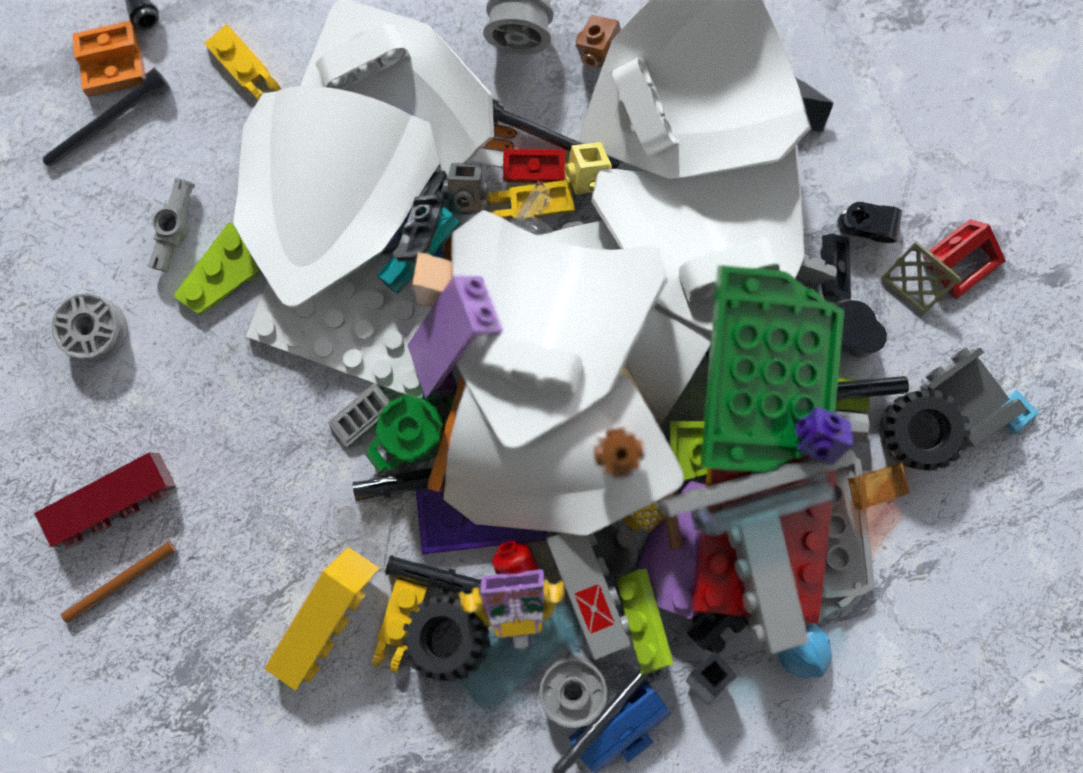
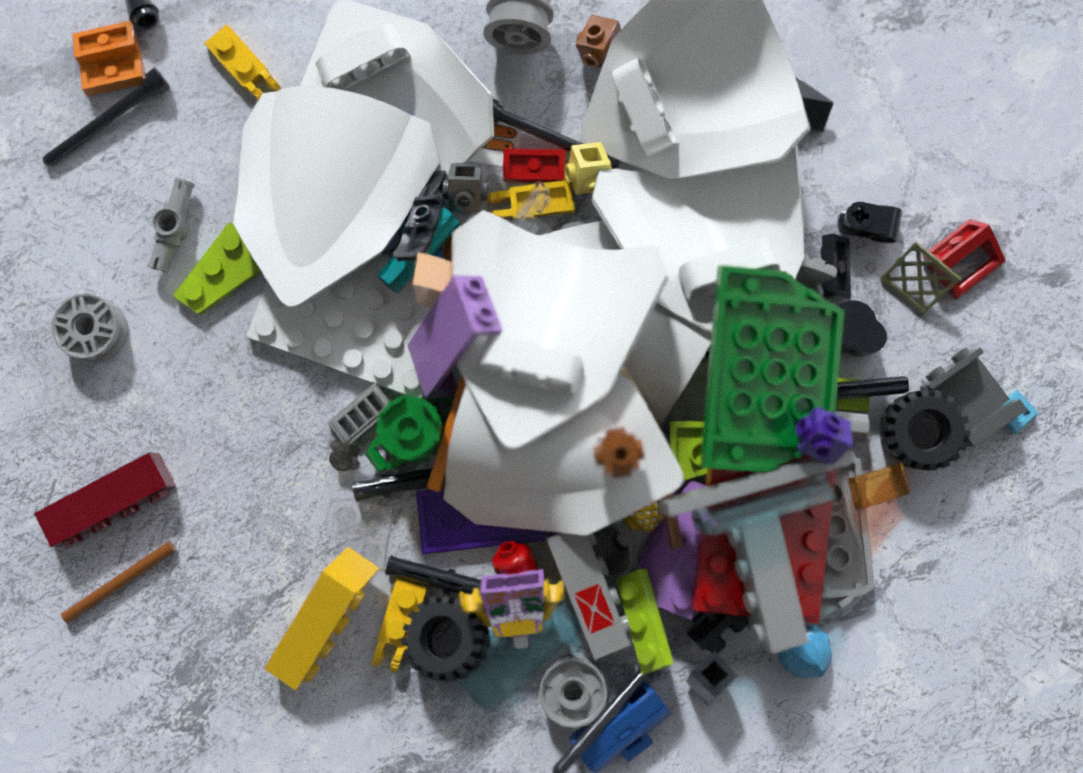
(344, 456): none -> clear smoke plate

